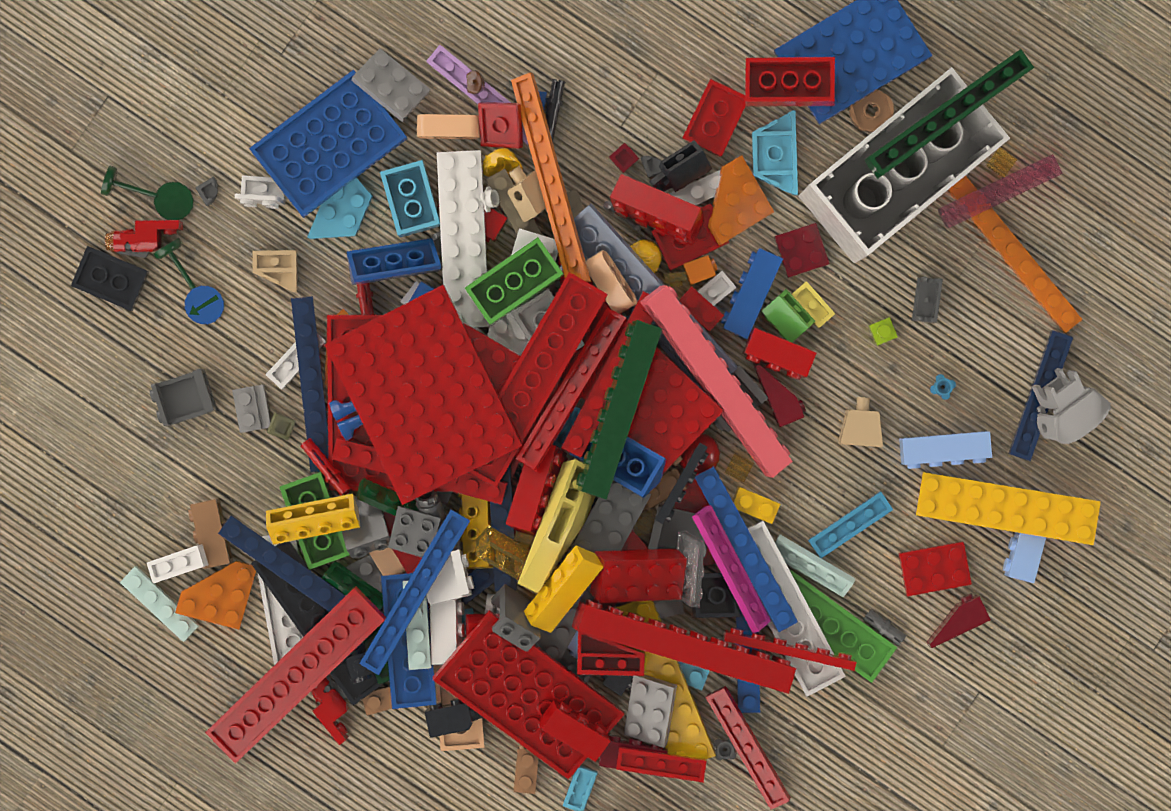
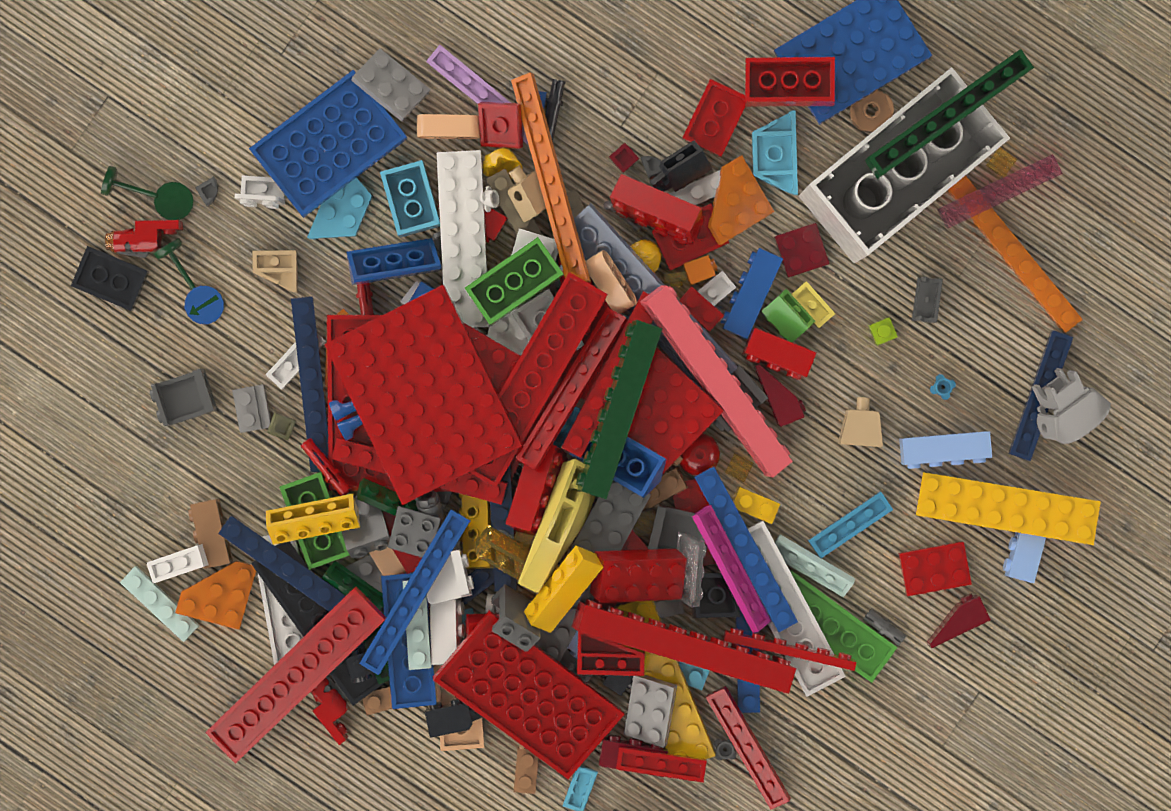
(475, 82): reddish brown piece -> none
(575, 730): red brick -> none
(677, 492): black plate -> none

